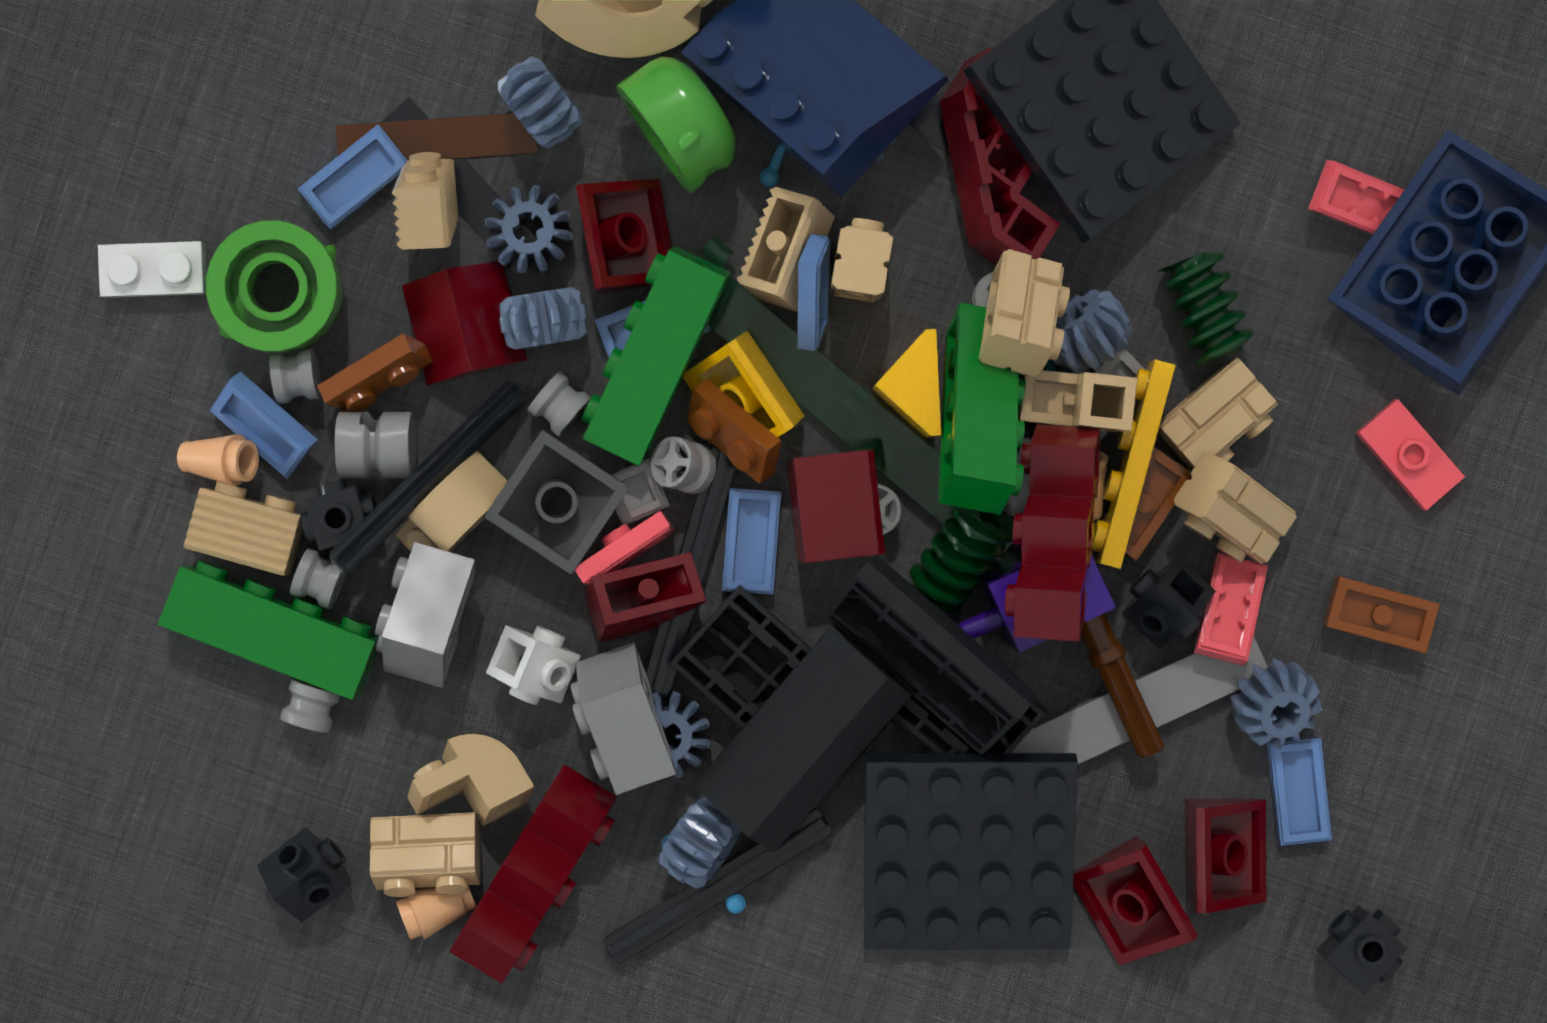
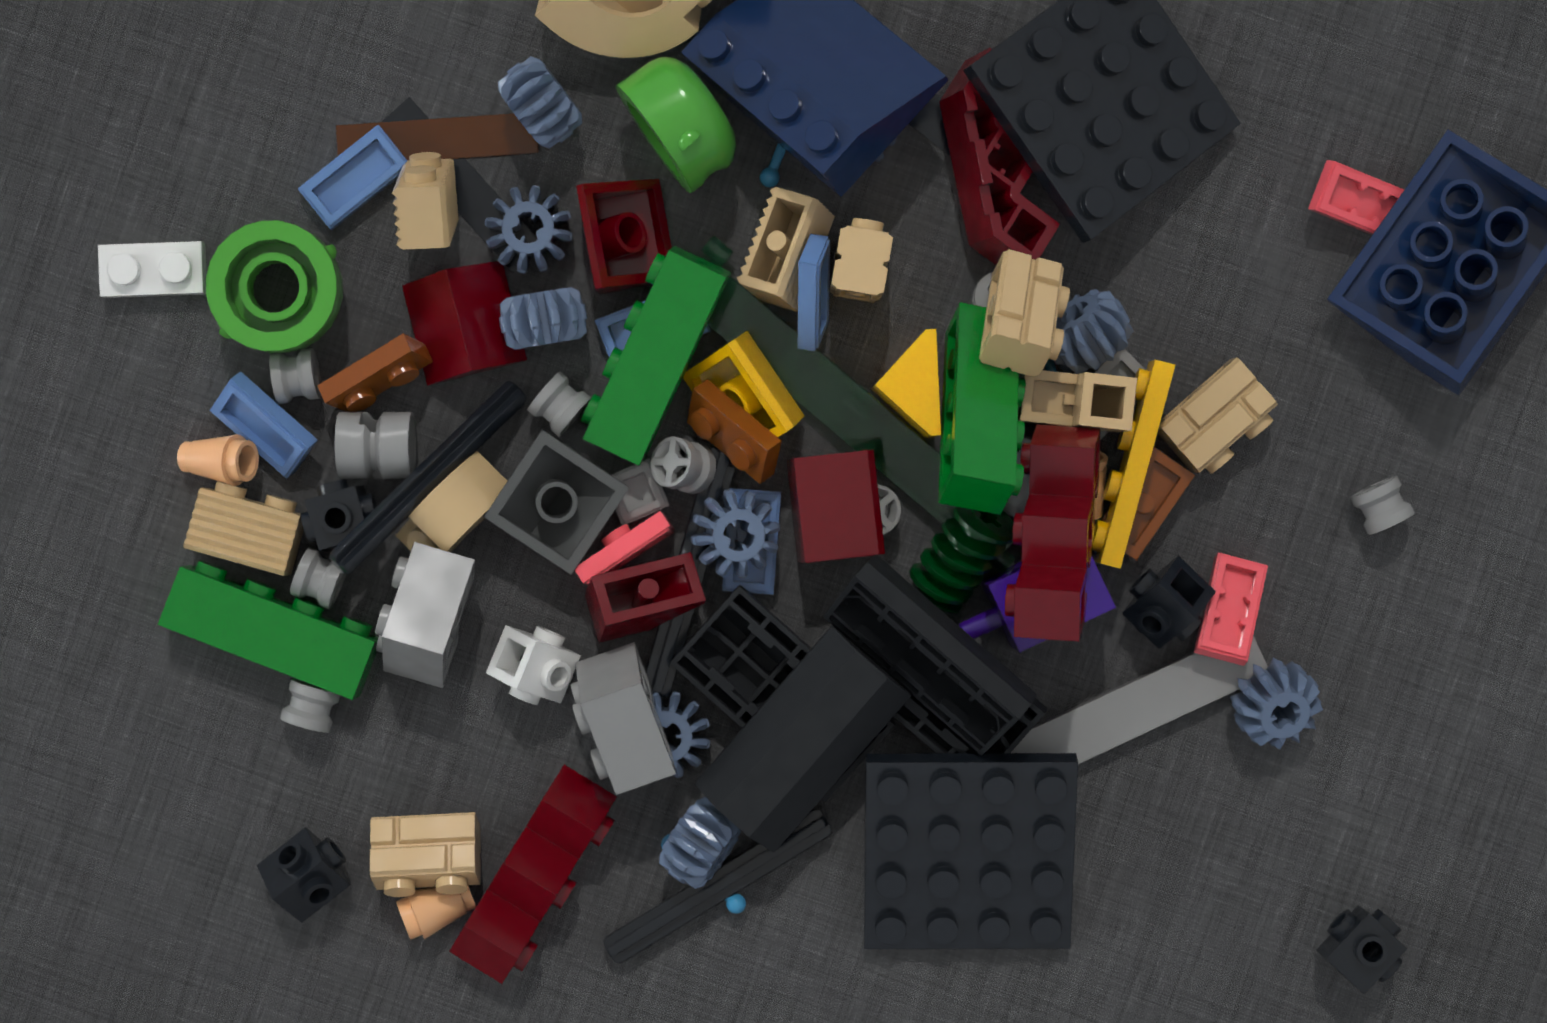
(481, 770): tan brick -> none
(749, 523): none -> sand blue gear
(1109, 659): reddish brown axle -> none
(1132, 903): dark red slope -> none
(1207, 306): dark green piece -> none
(1225, 853): dark red slope -> none
(1233, 508): tan brick -> none
(1299, 792): medium blue tile -> none
(1381, 614): dark orange plate -> none
(1382, 505): none -> light grey wheel
(1410, 454): coral plate -> none

